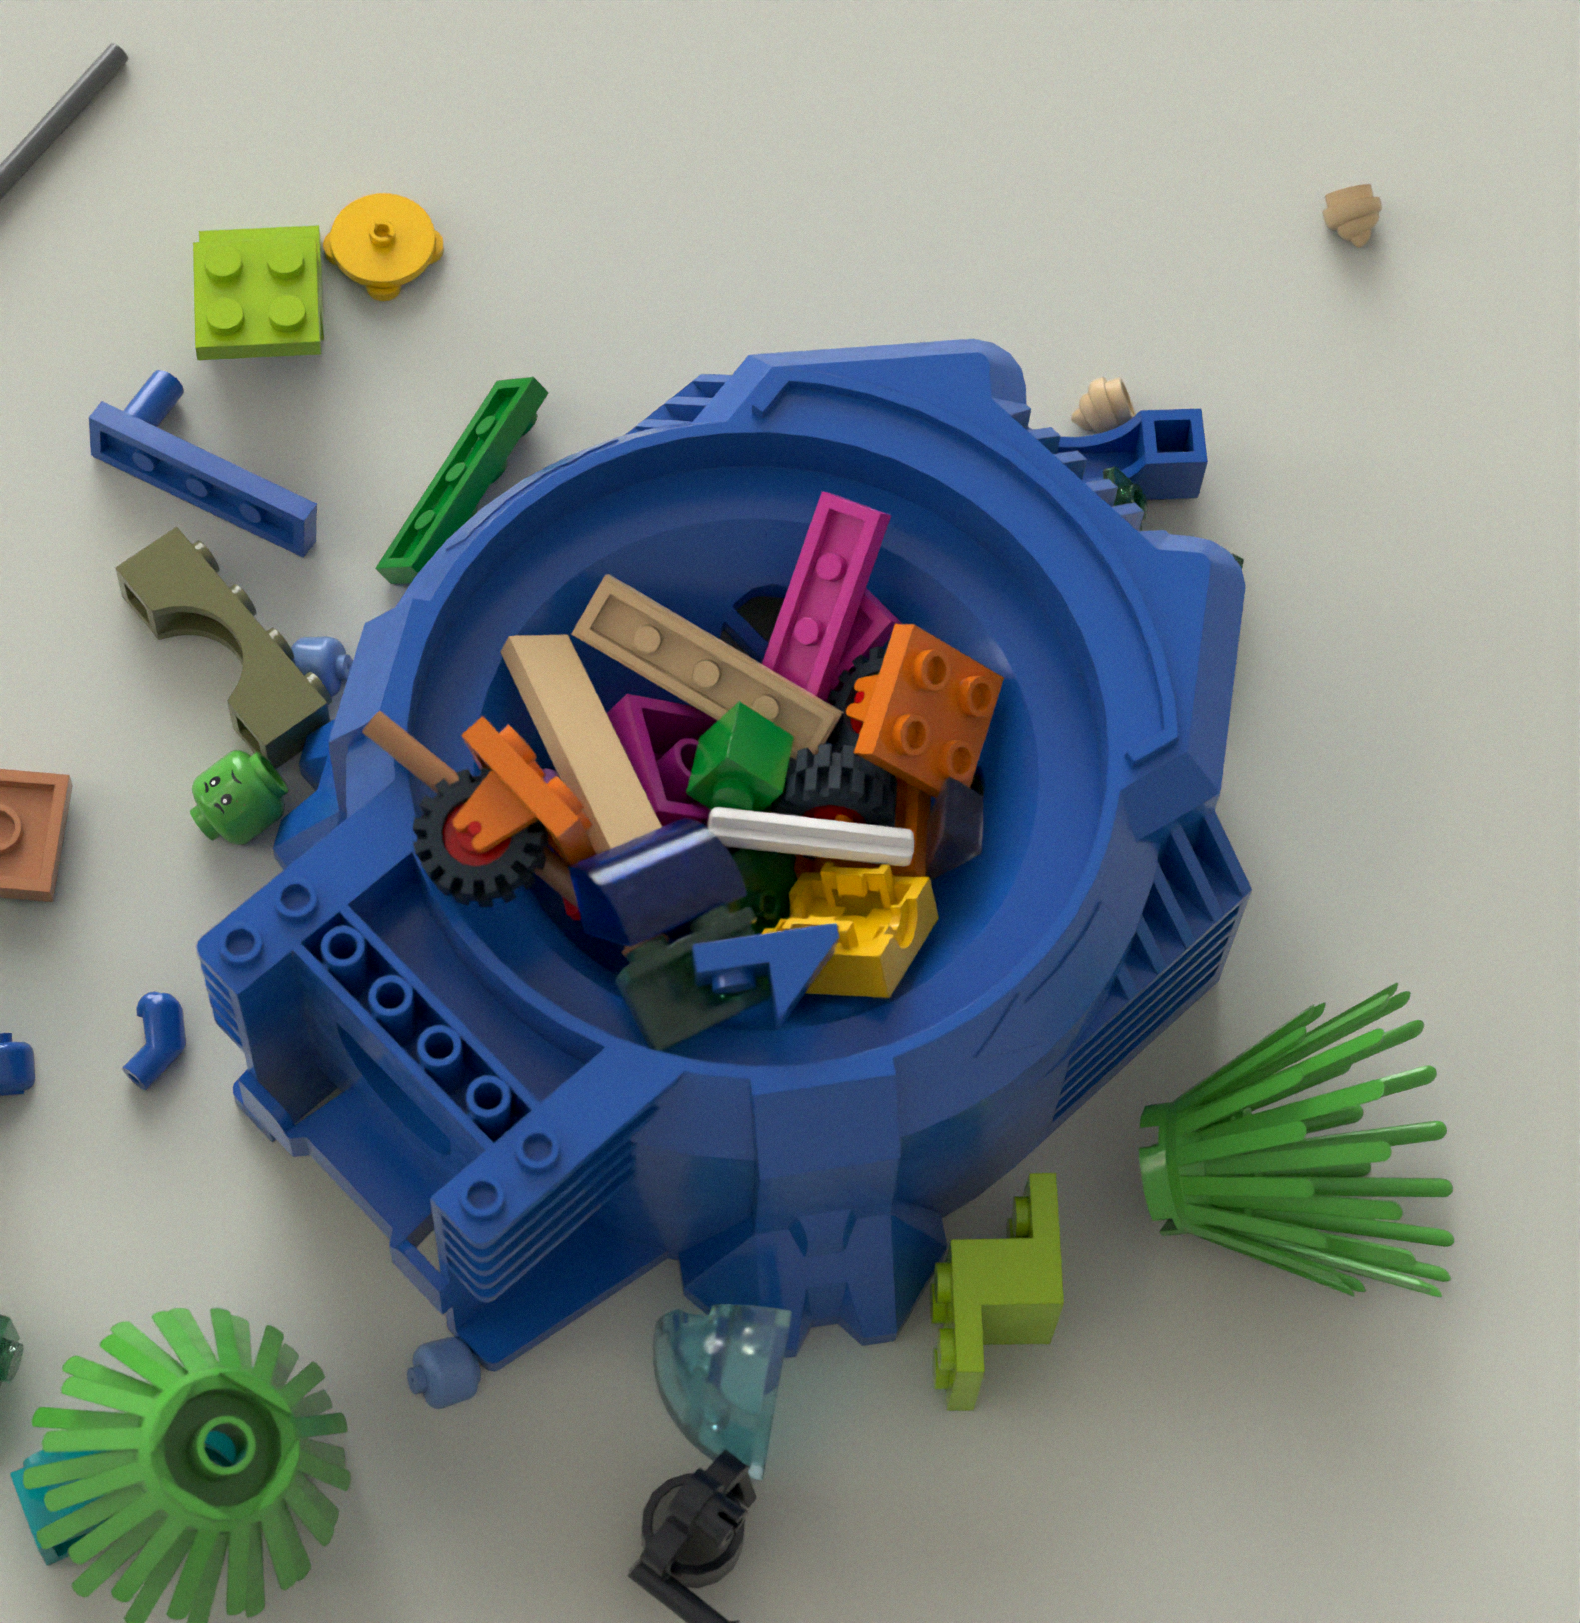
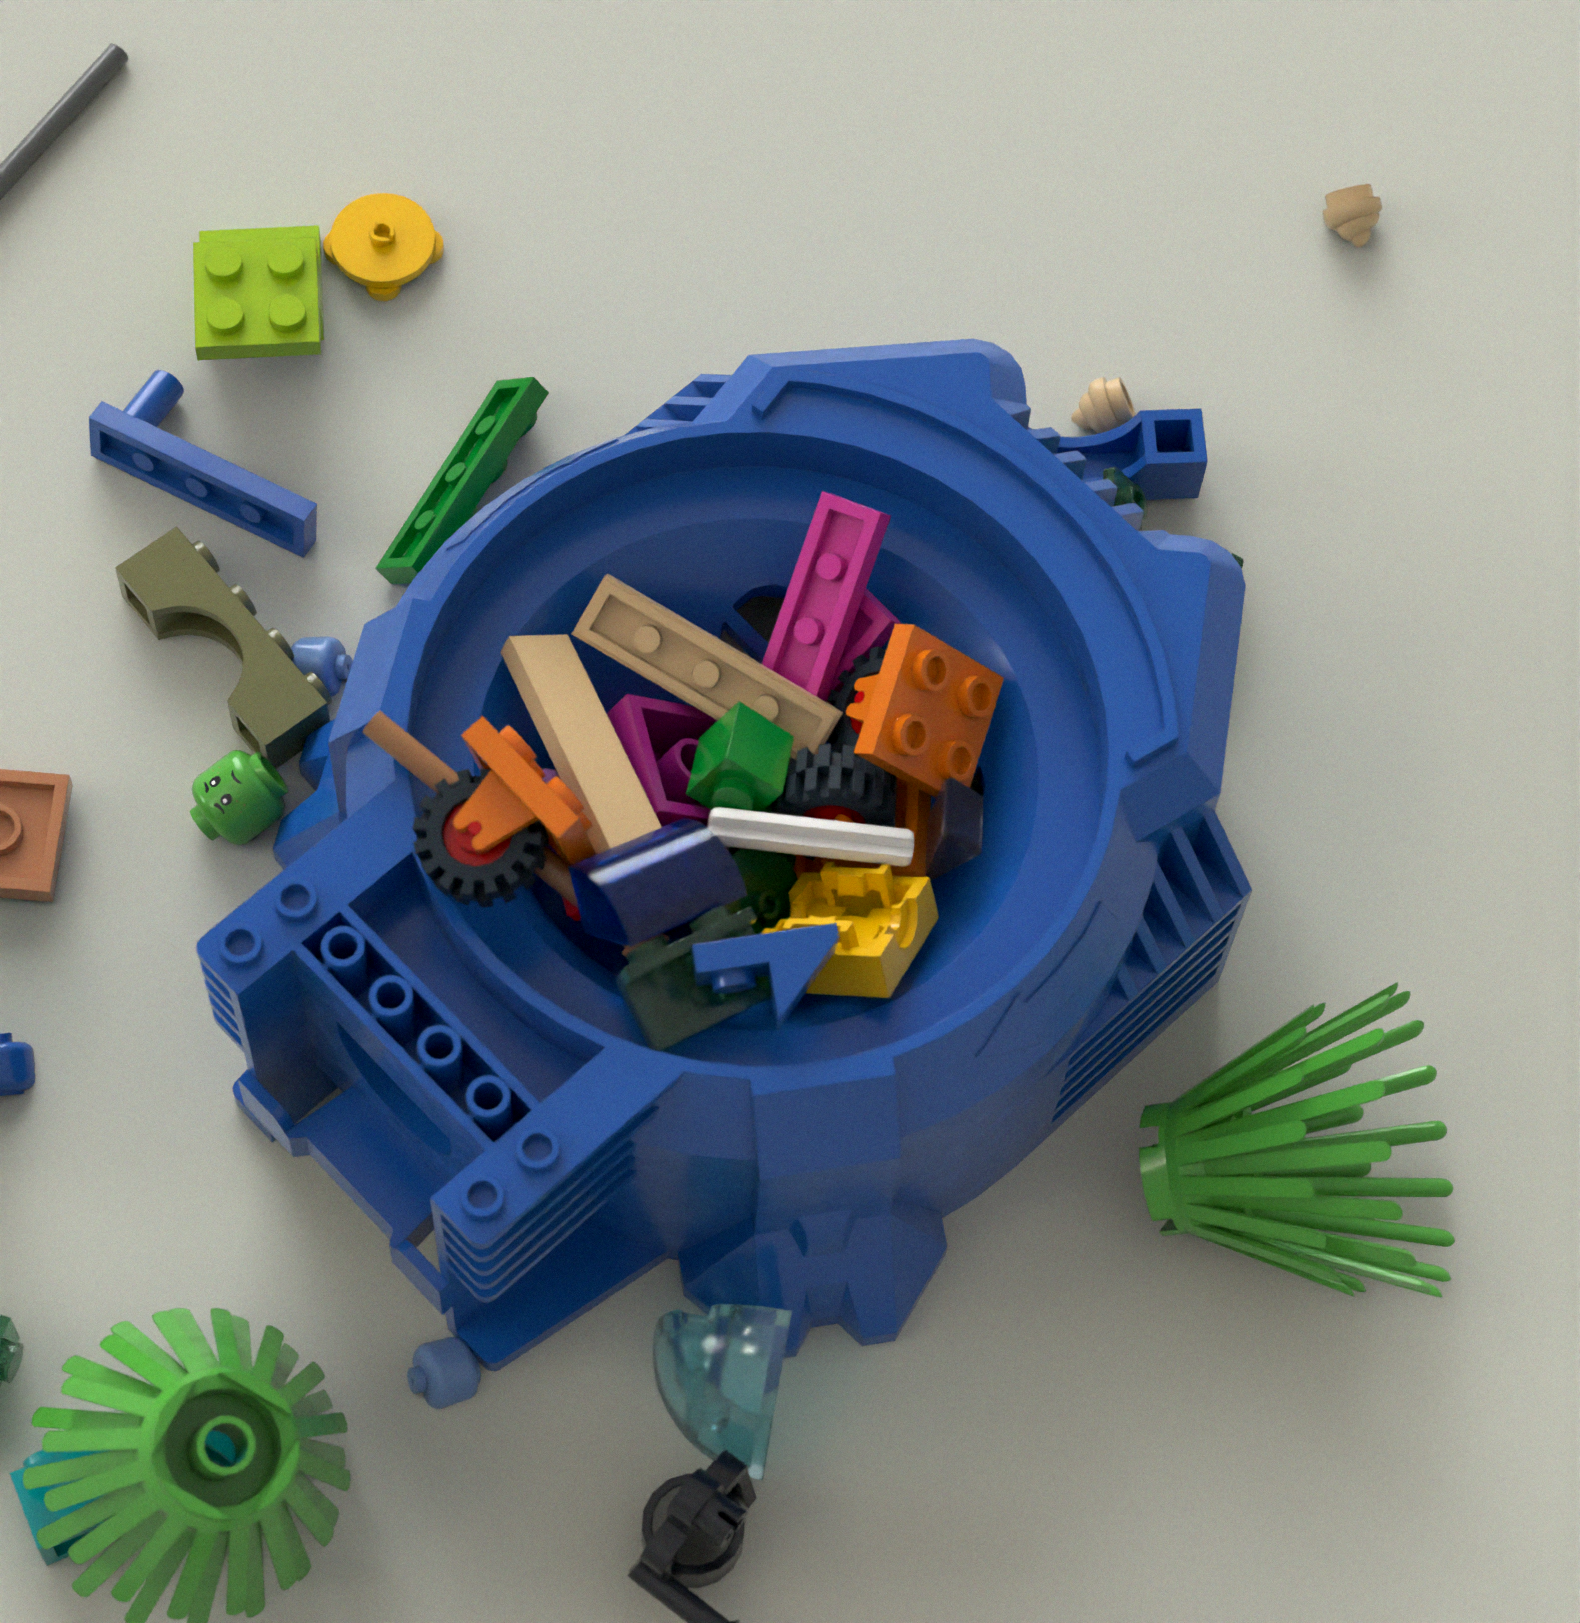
(163, 1036): blue arm -> none
(997, 1292): lime bracket -> none

